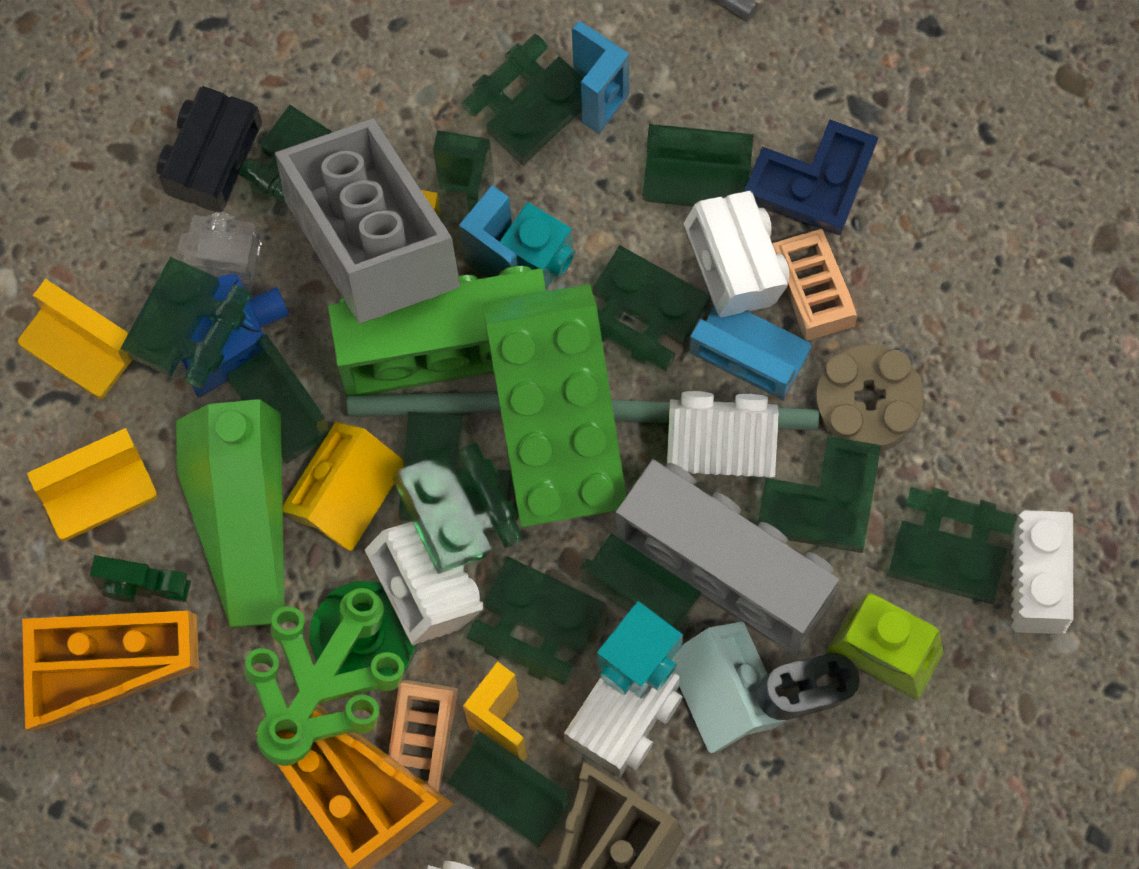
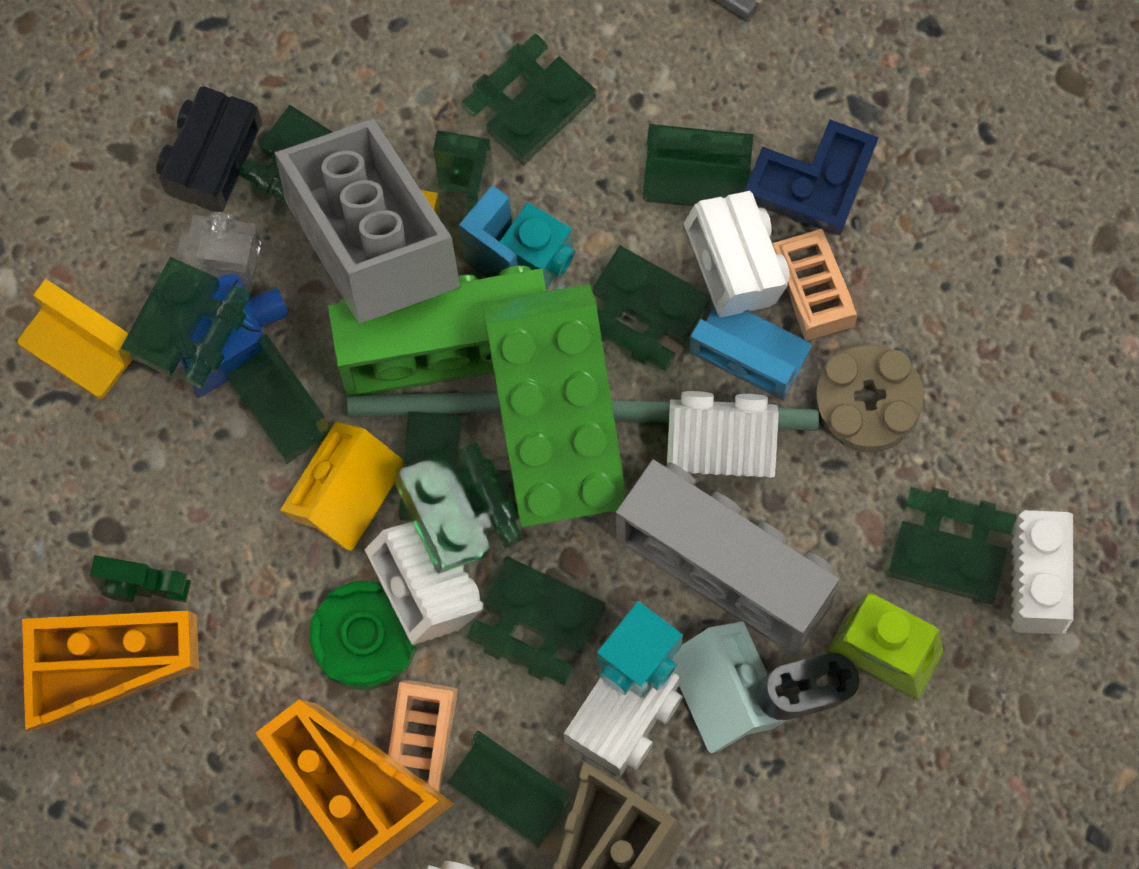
(93, 485): yellow panel -> none
(234, 492): bright green wedge -> none
(319, 682): bright green plant -> none
(491, 704): yellow panel -> none
(604, 73): dark azure panel -> none
(630, 576): clear green panel -> none
(836, 510): clear green plate -> none

